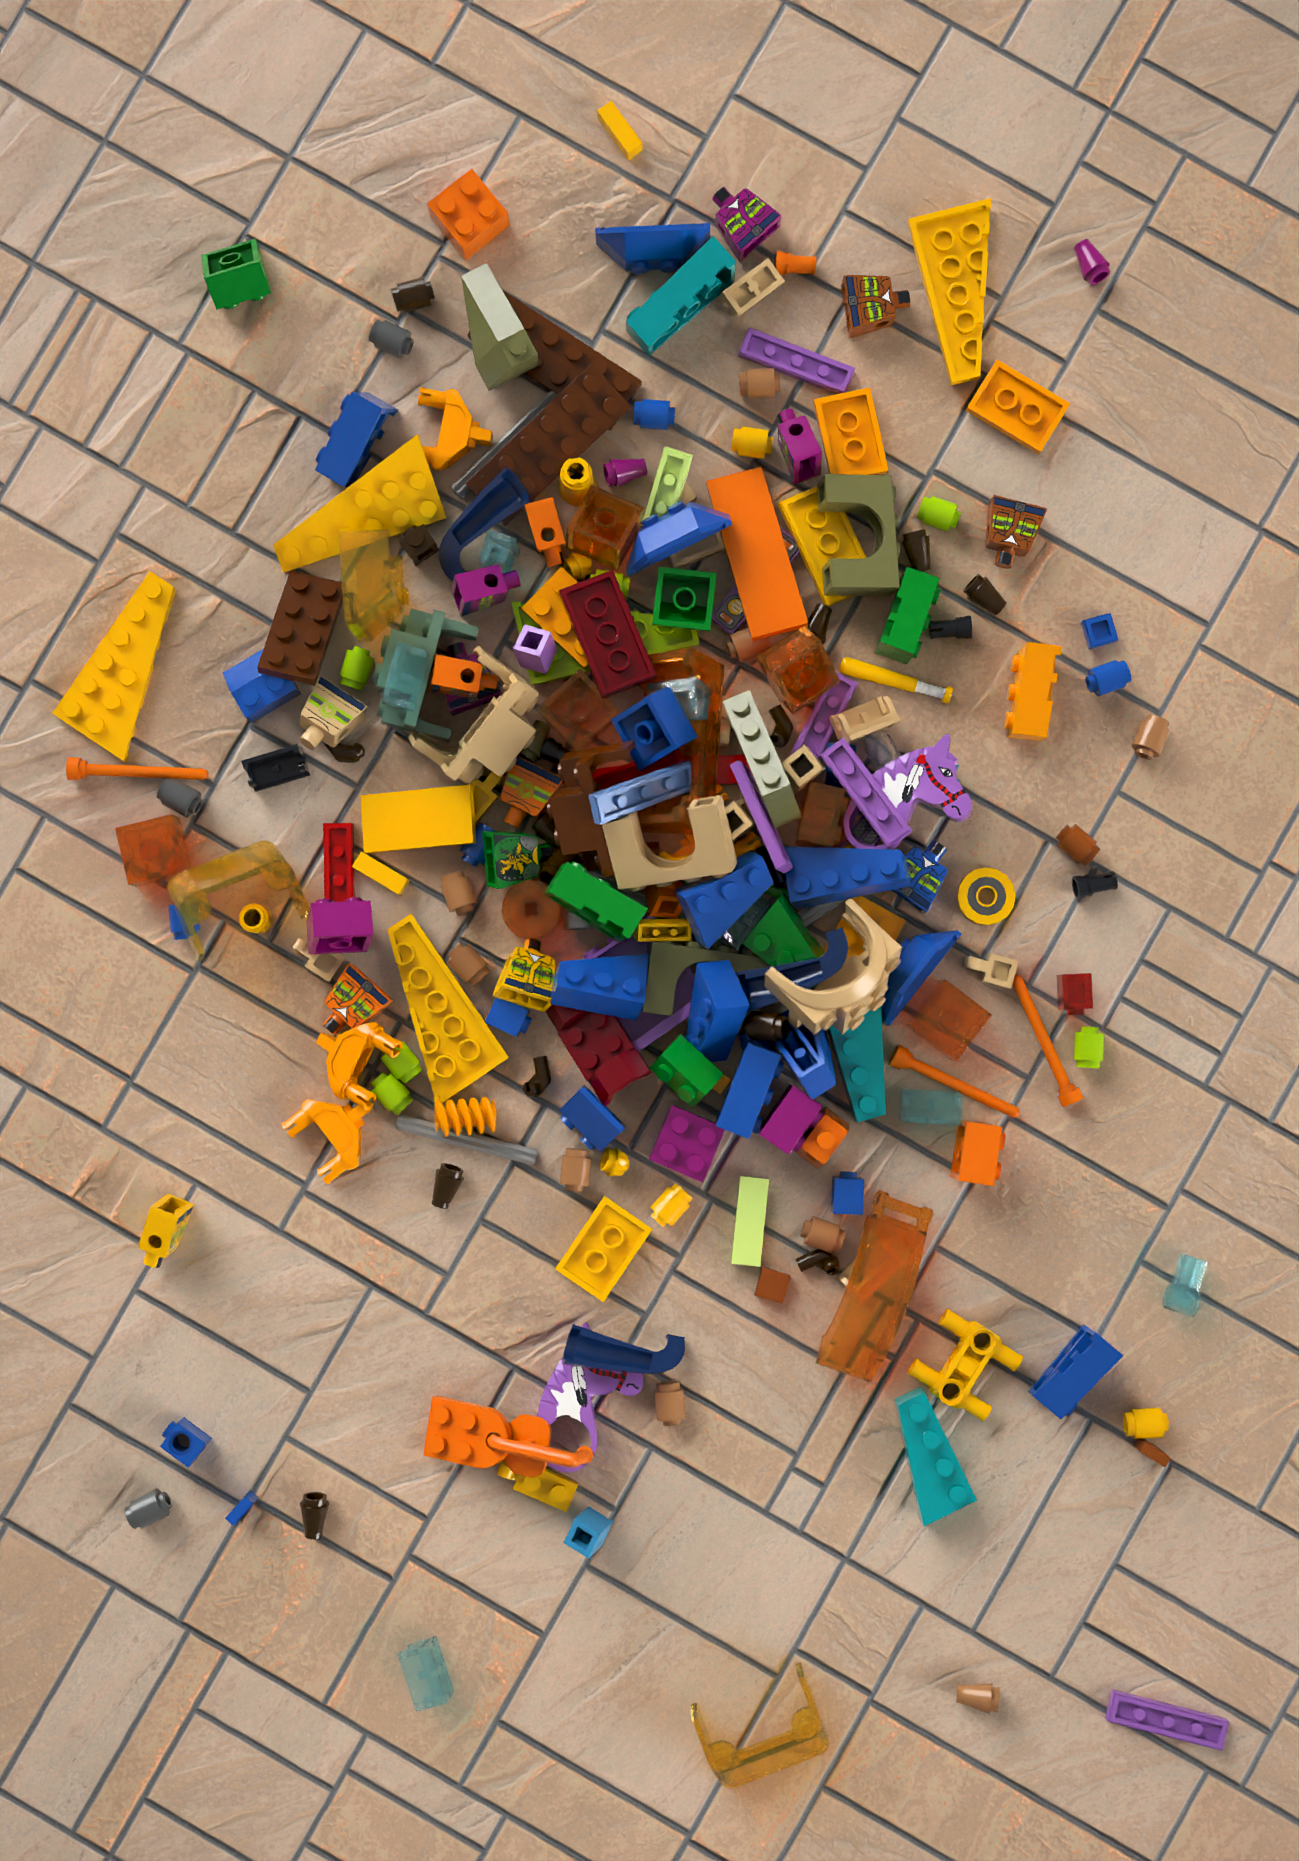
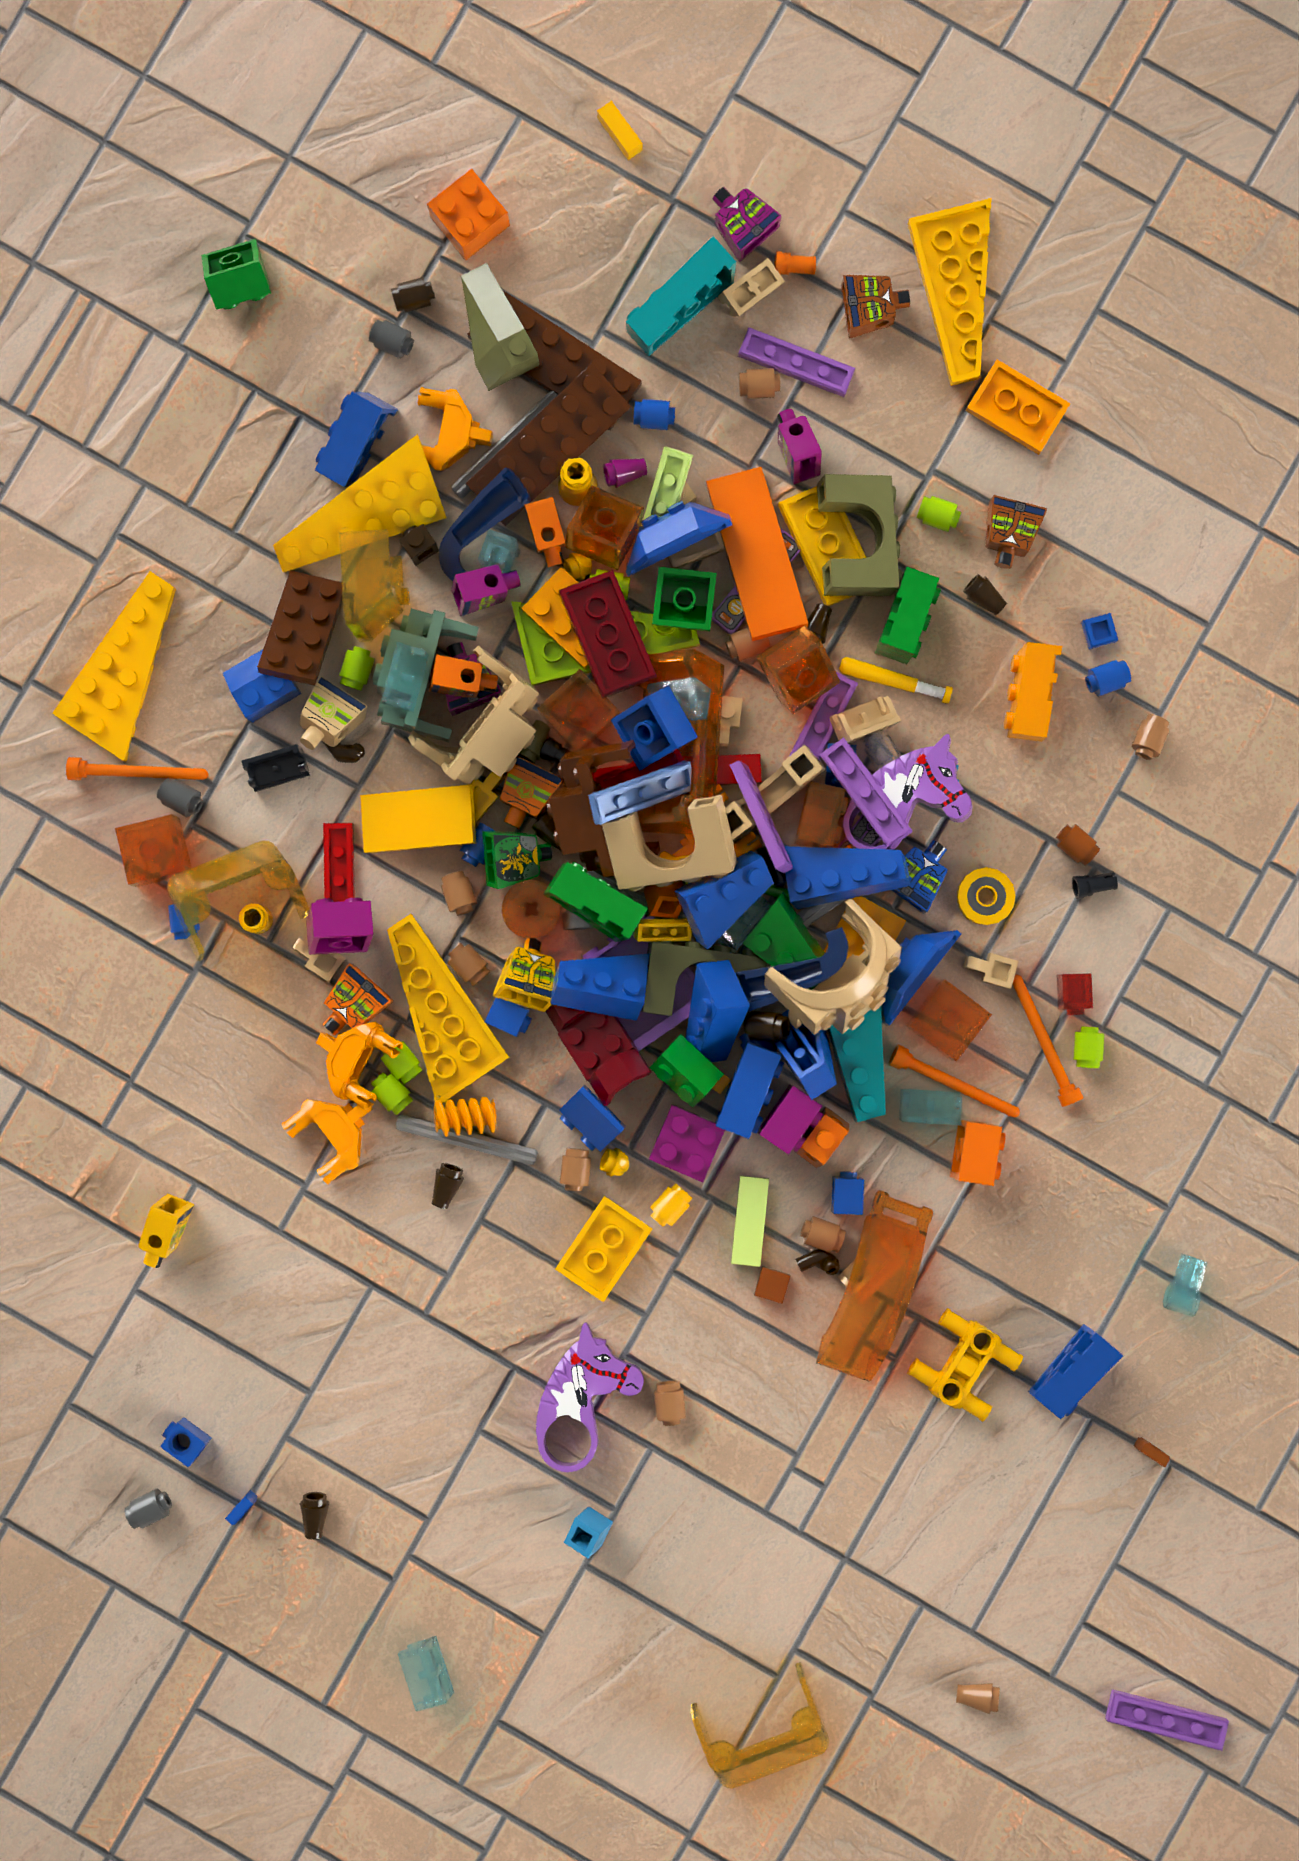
(380, 873): yellow piece -> none
(464, 1435): orange plate -> none
(535, 649): medium lavender brick -> none
(540, 1079): dark brown arm -> none
(547, 1487): yellow plate -> none
(552, 865): dark brown brick -> none
(602, 1352): dark blue animal -> none
(652, 246): blue wedge -> none
(751, 442): yellow brick -> none
(762, 759): arch -> none
(783, 727): dark brown arm -> none
(851, 433): light orange plate -> none
(917, 549): dark brown cone -> none
(933, 1467): teal wedge -> none
(959, 627): black pin -> none
(1091, 262): magenta cone -> none
(1145, 1423): yellow brick -> none

